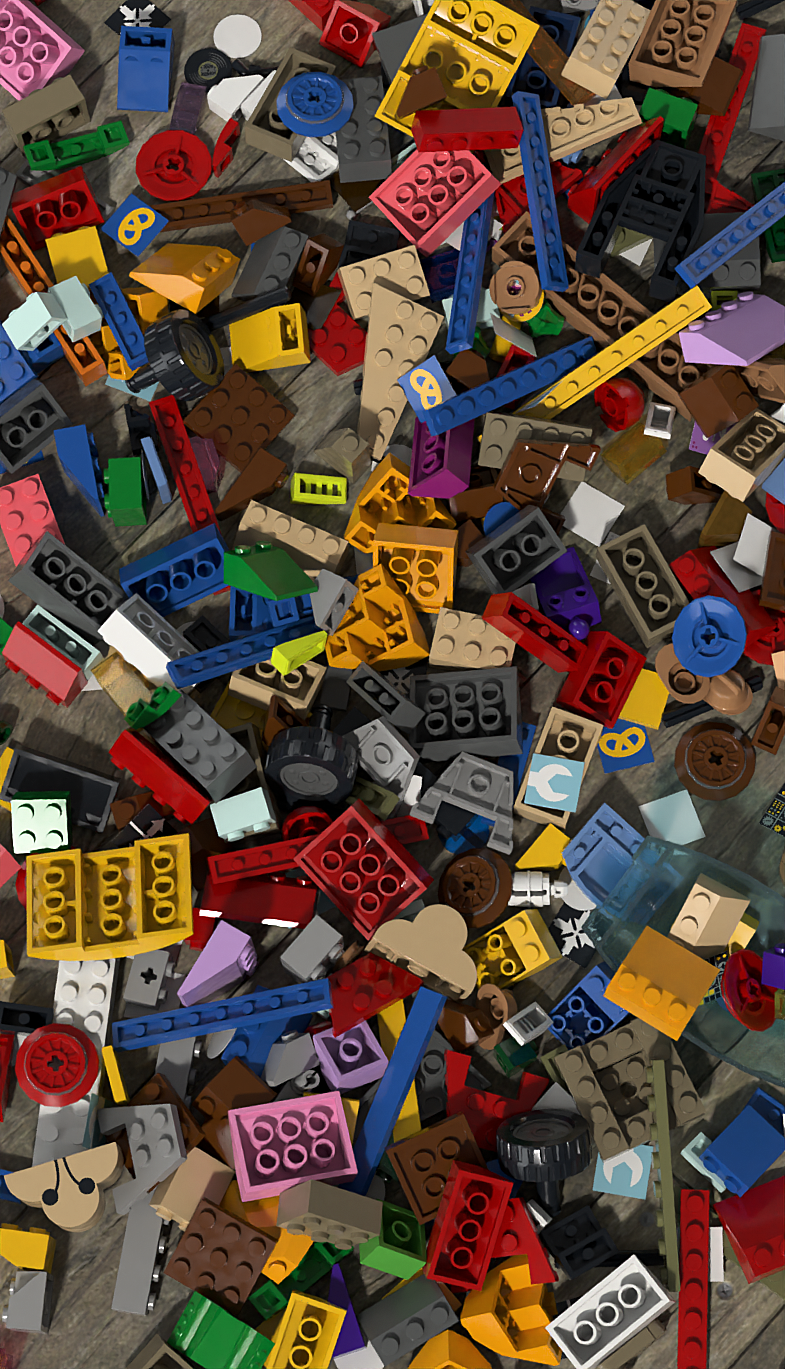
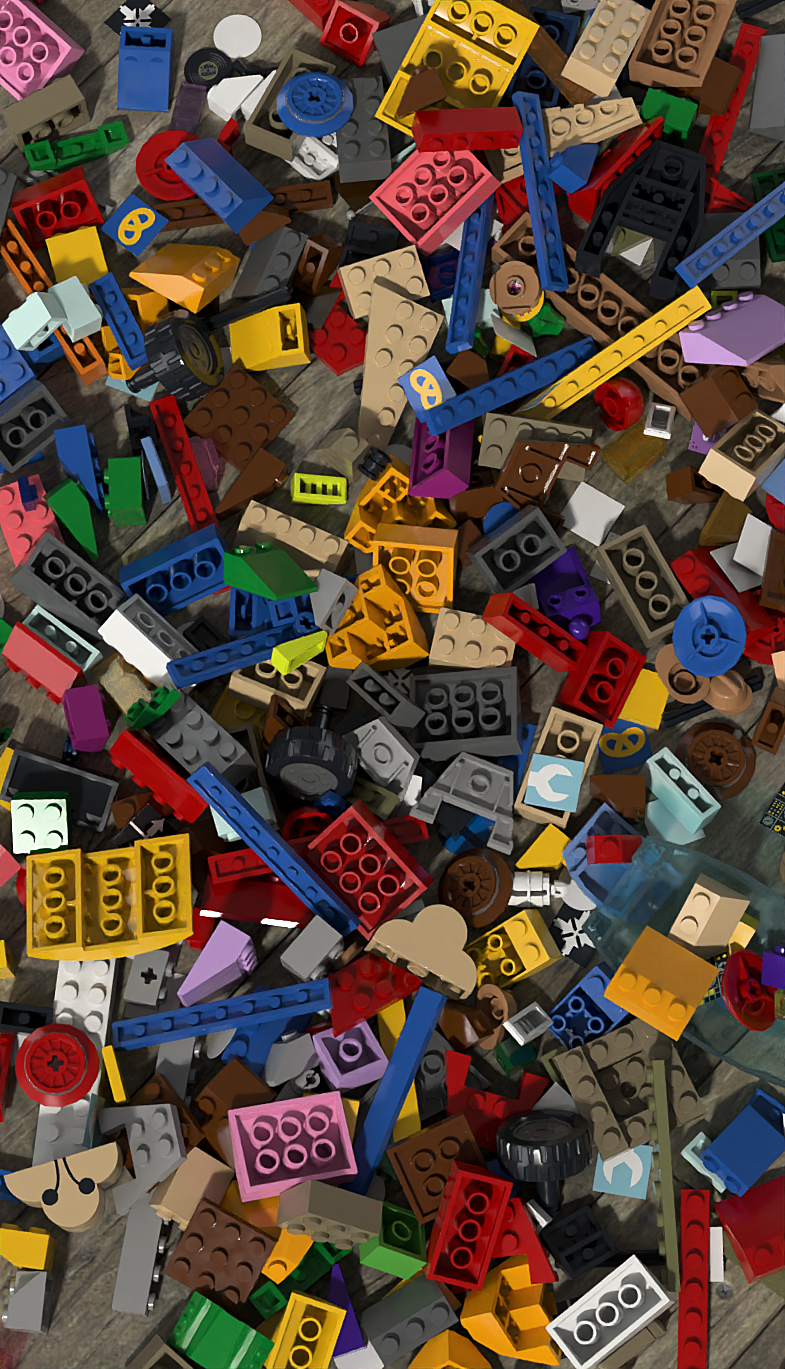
(28, 493): none -> clear blue plate
(69, 752): none -> dark blue bush
(73, 511): none -> green slope
(86, 718): none -> magenta slope
(219, 181): none -> blue slope
(272, 849): none -> blue plate
(300, 630): none -> blue bush
(331, 803): none -> blue tile
(374, 463): none -> black bush
(572, 166): none -> blue slope
(611, 848): none -> red slope
(622, 794): none -> reddish brown slope
(679, 791): none -> light aqua brick

